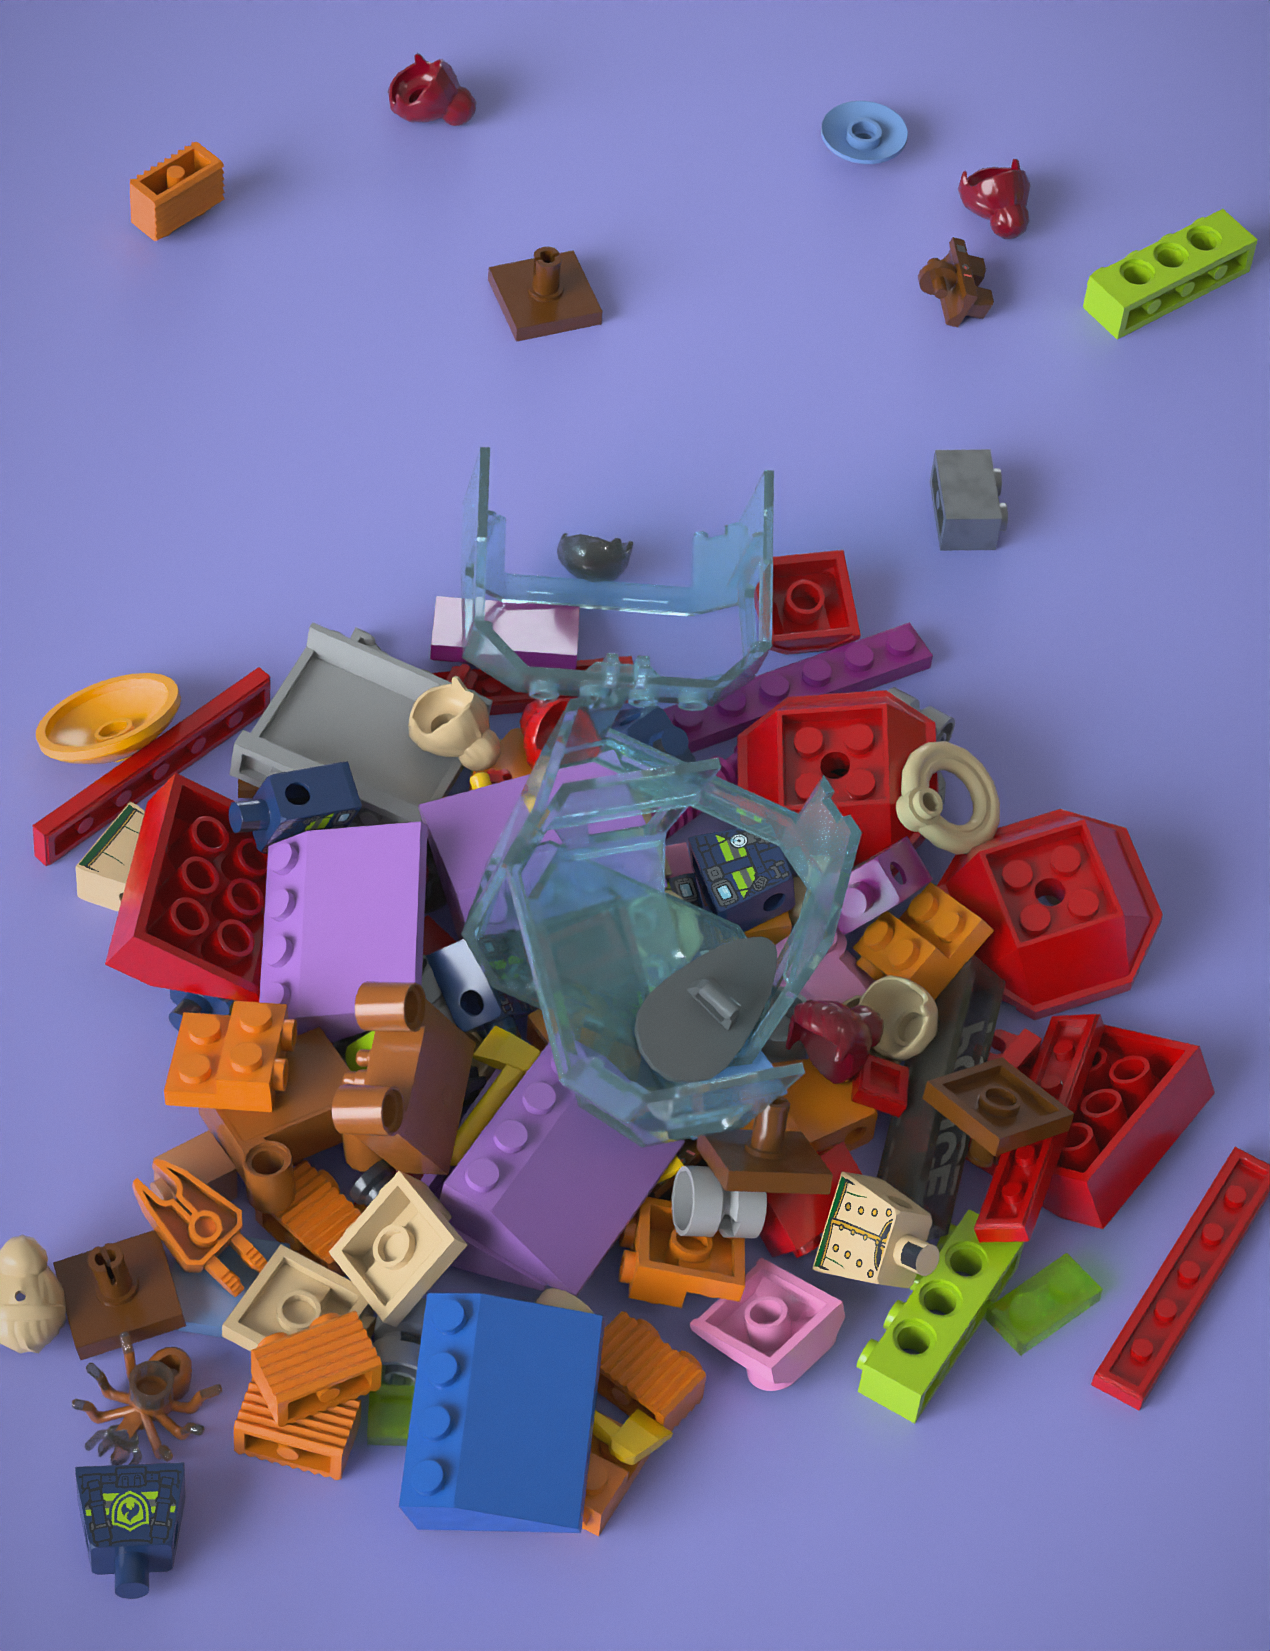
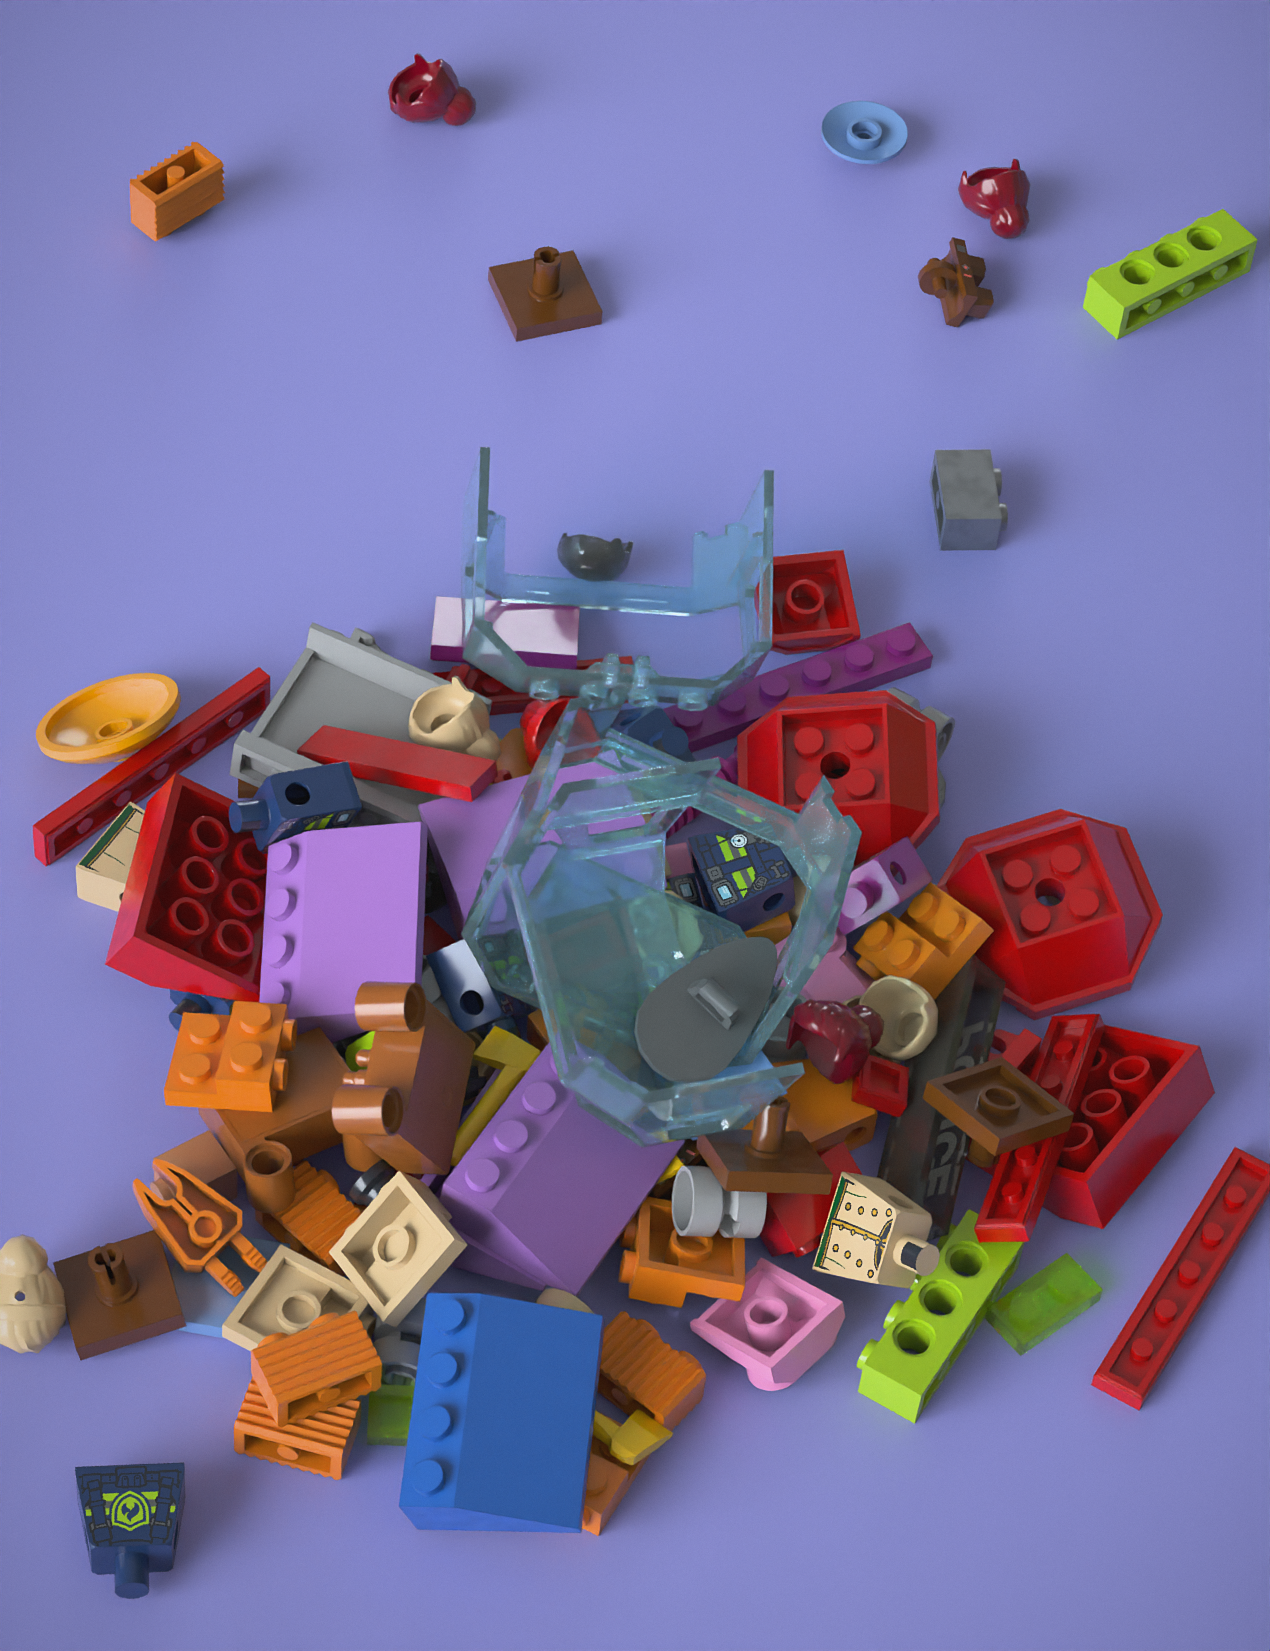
(152, 1395): animal -> none
(402, 763): none -> red tile
(921, 806): tan piece -> none

